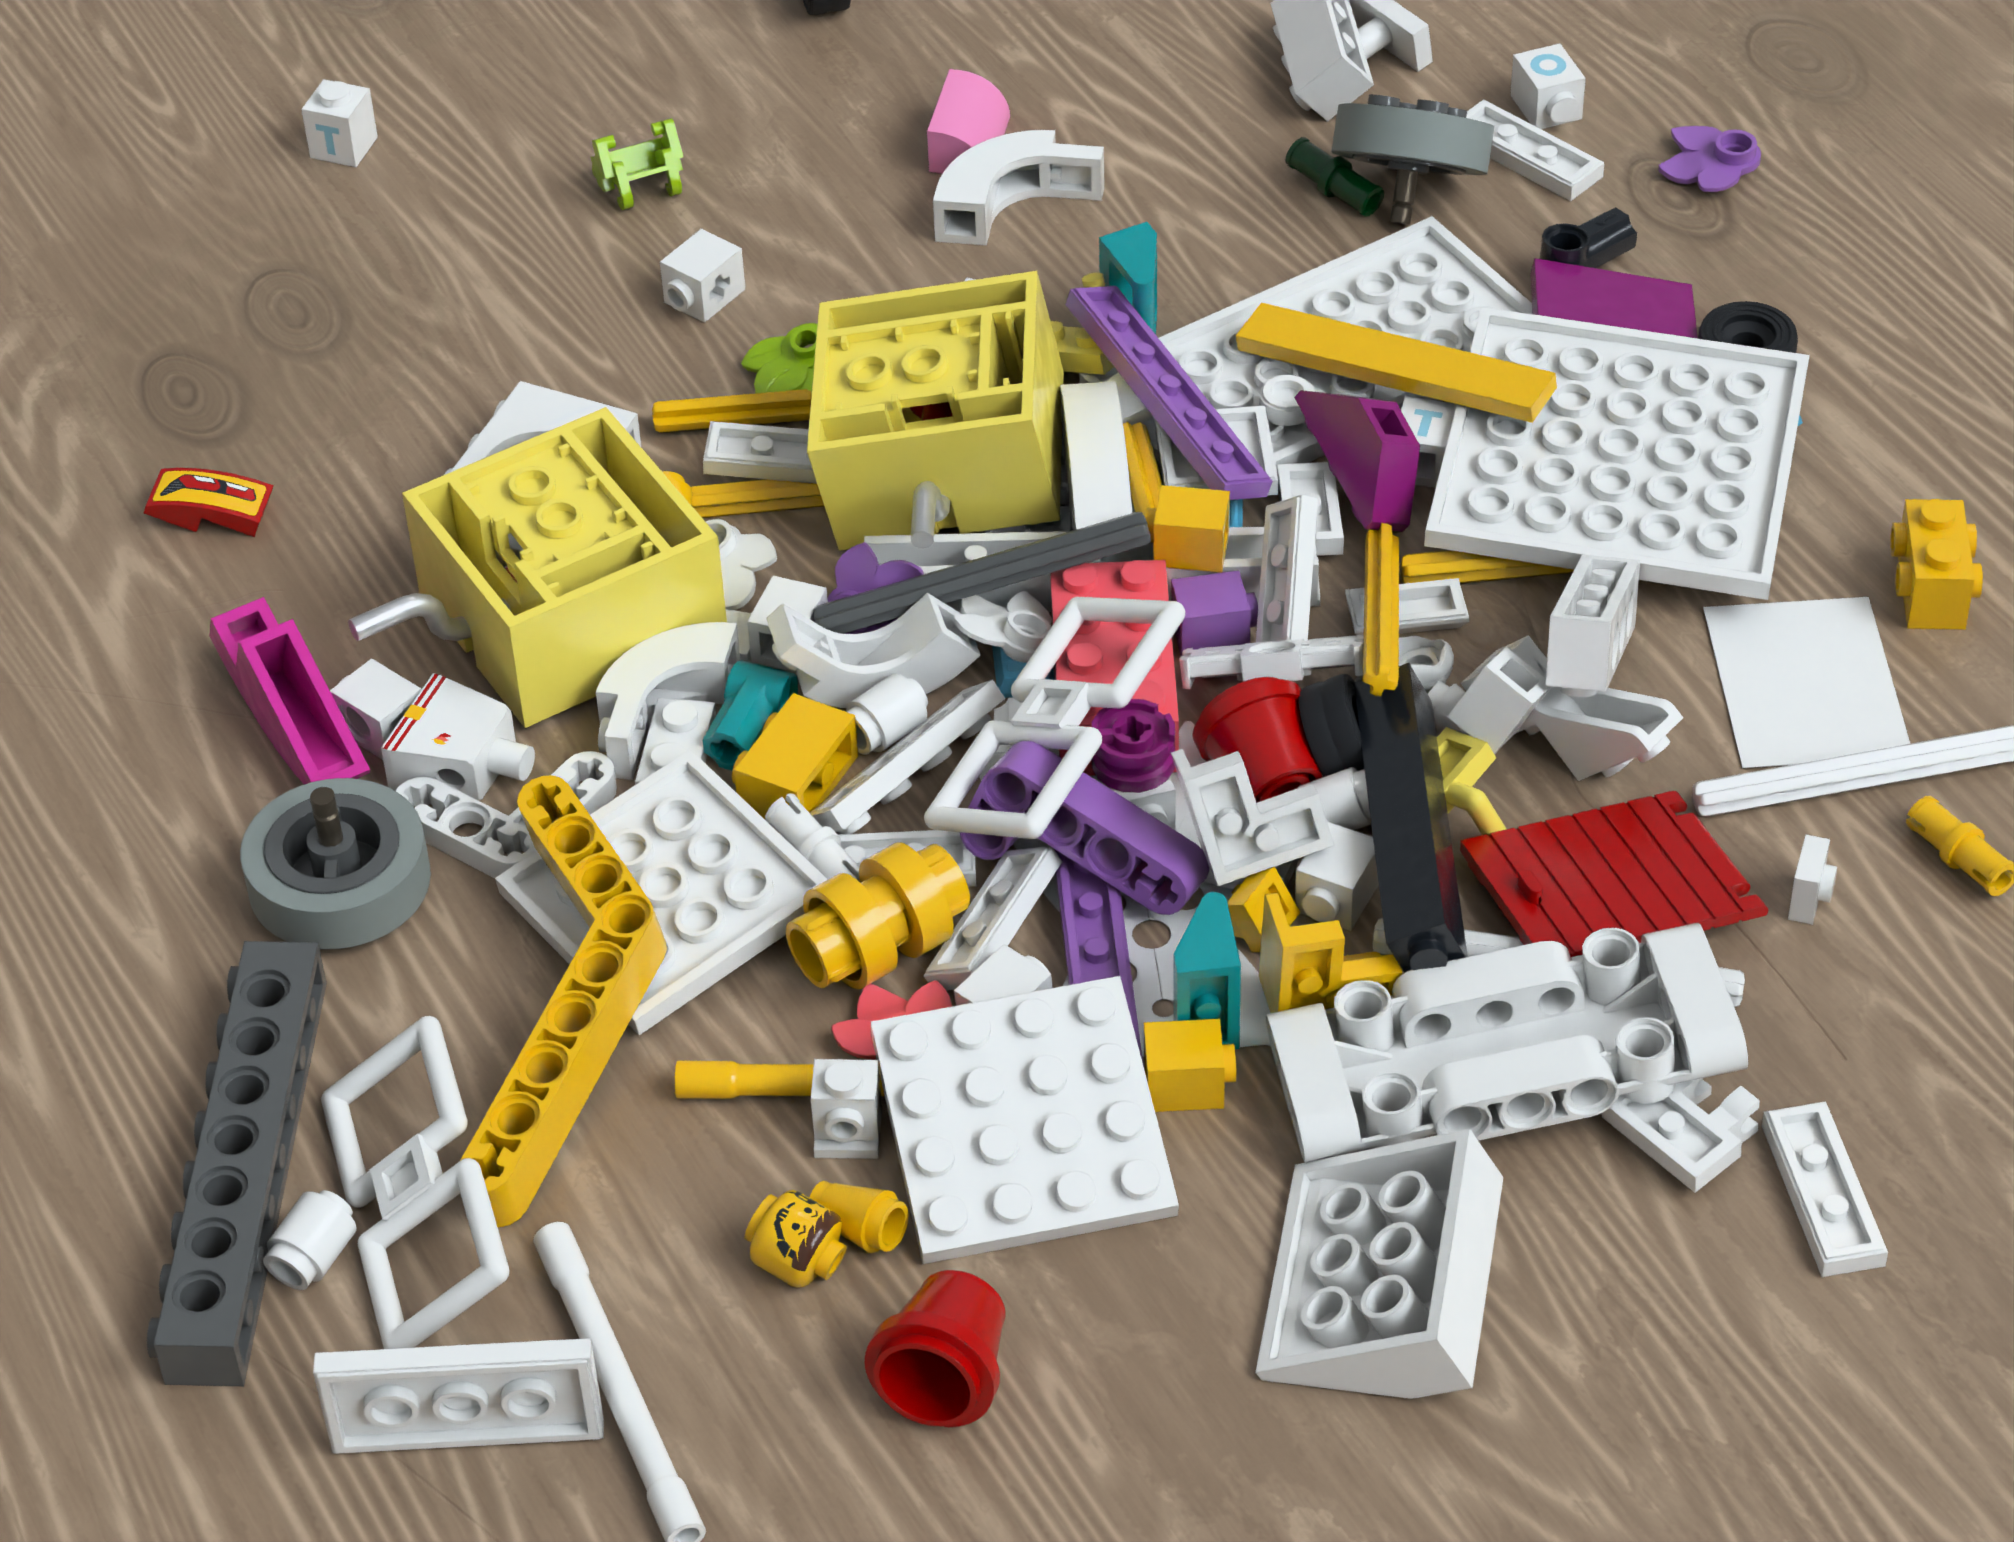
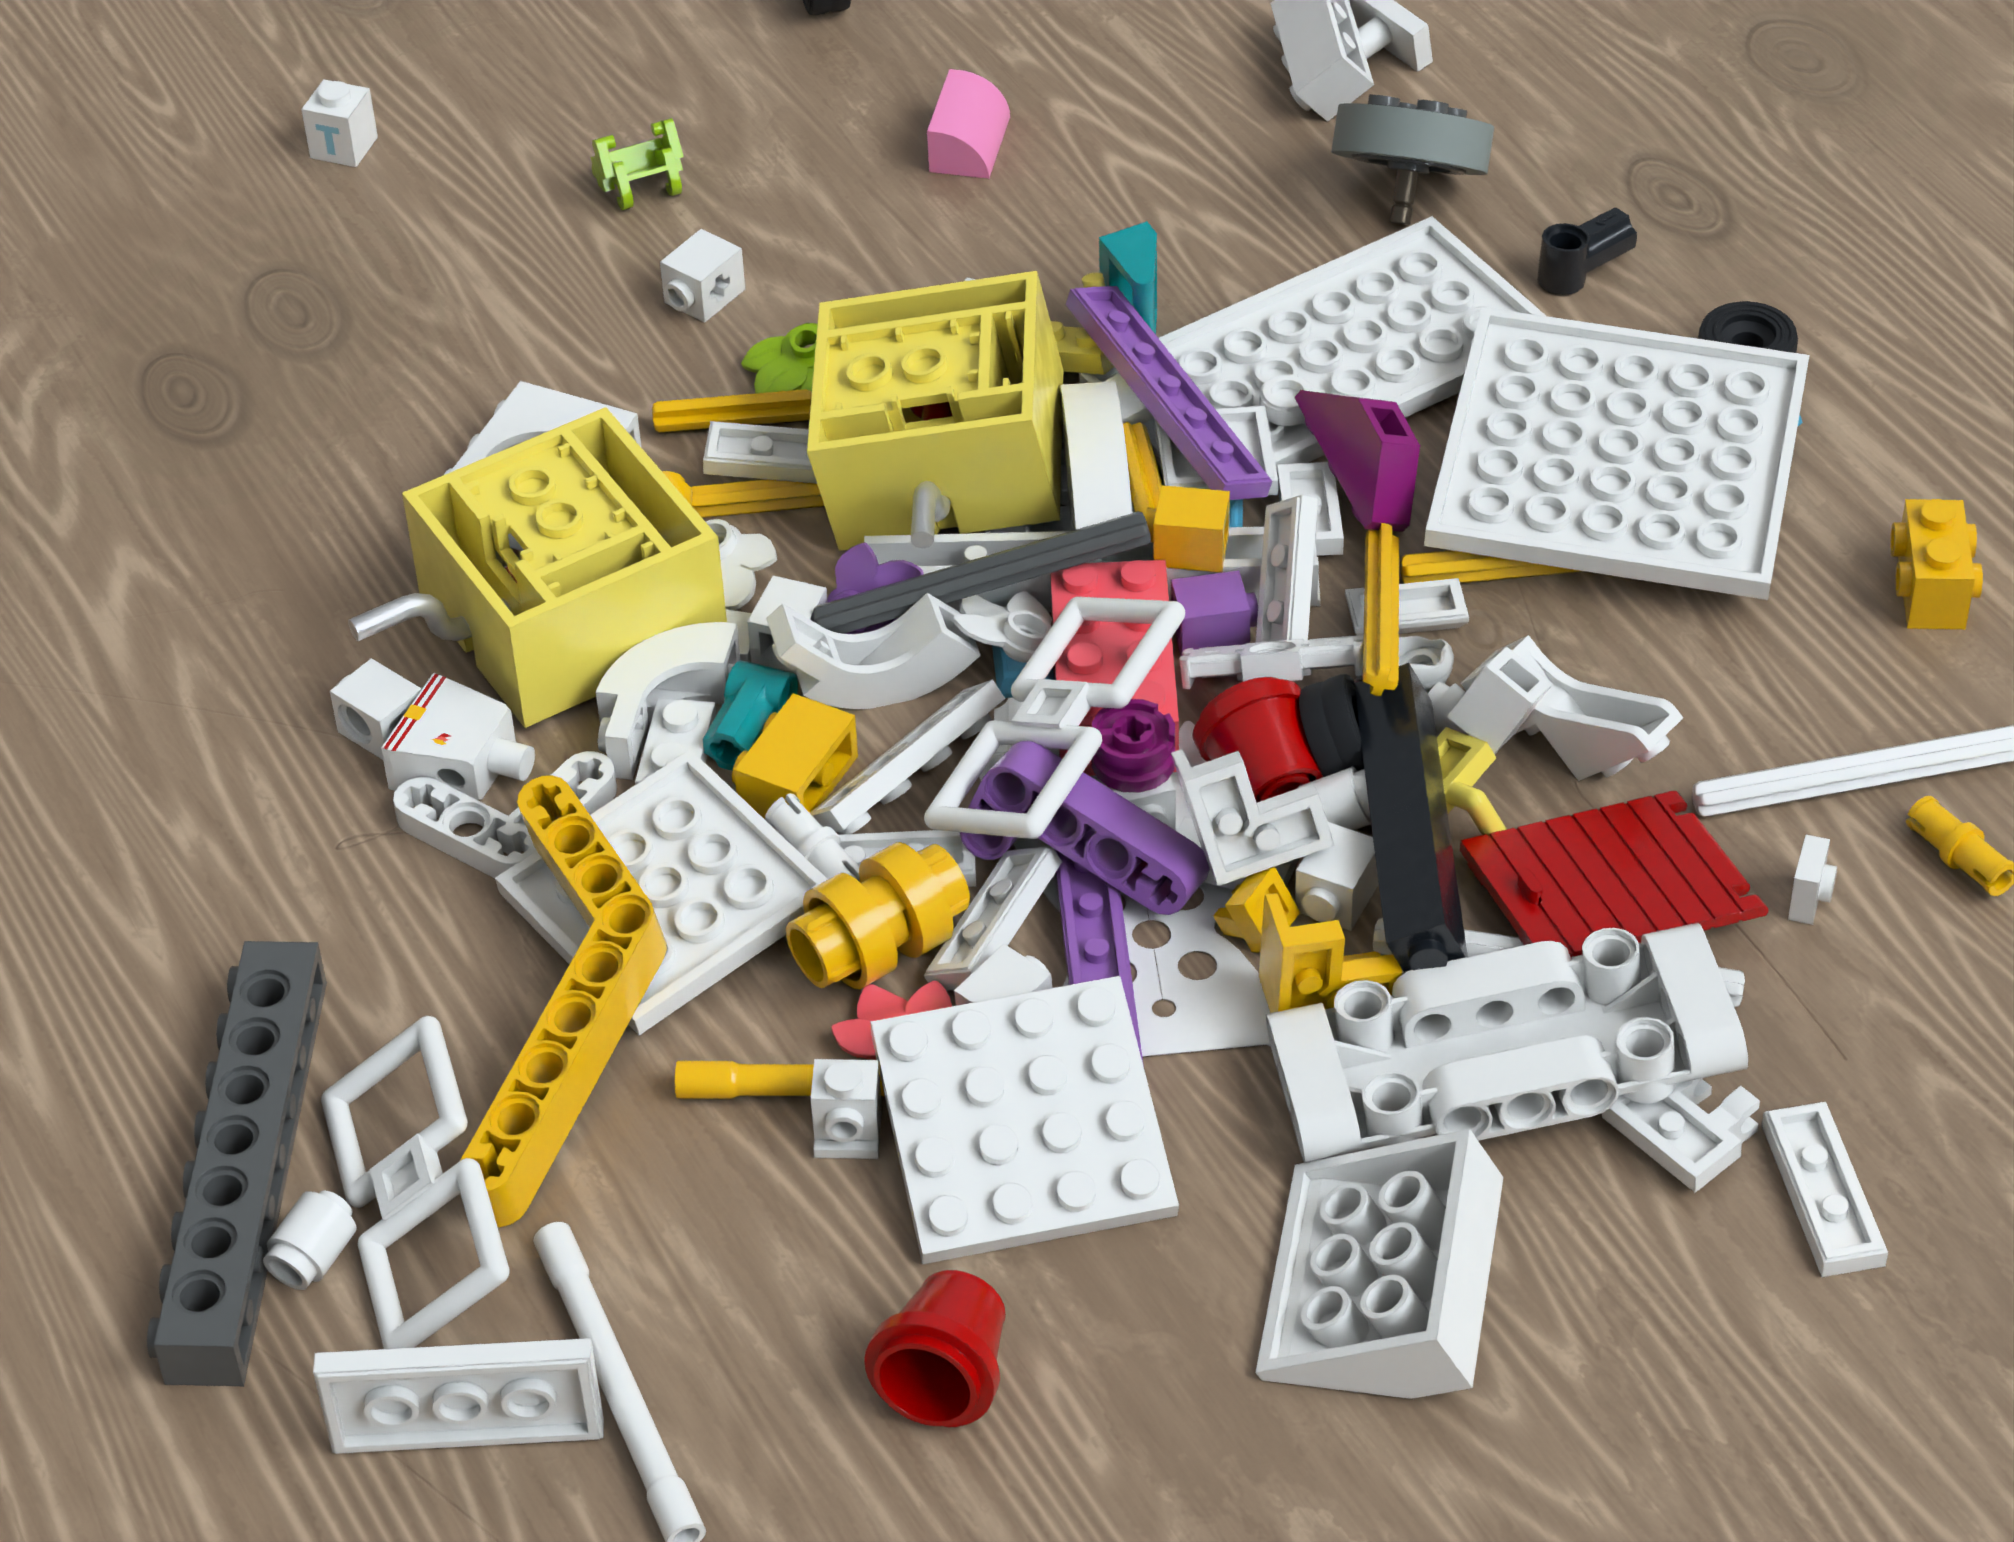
(221, 497): slope -> none
(286, 693): dark pink slope -> none
(335, 863): wheel -> none
(795, 1238): yellow head -> none
(869, 1216): yellow cone -> none
(888, 712): white brick -> none
(1009, 171): white arch -> none
(1187, 1064): yellow brick -> none
(1209, 969): teal tile -> none
(1334, 176): dark green pin -> none
(1397, 362): yellow tile -> none
(1431, 426): white brick -> none
(1538, 153): white tile -> none
(1547, 86): white brick -> none
(1592, 624): white brick -> none
(1612, 298): magenta tile -> none
(1711, 157): medium lavender plate -> none
(1805, 680): white sticker -> none

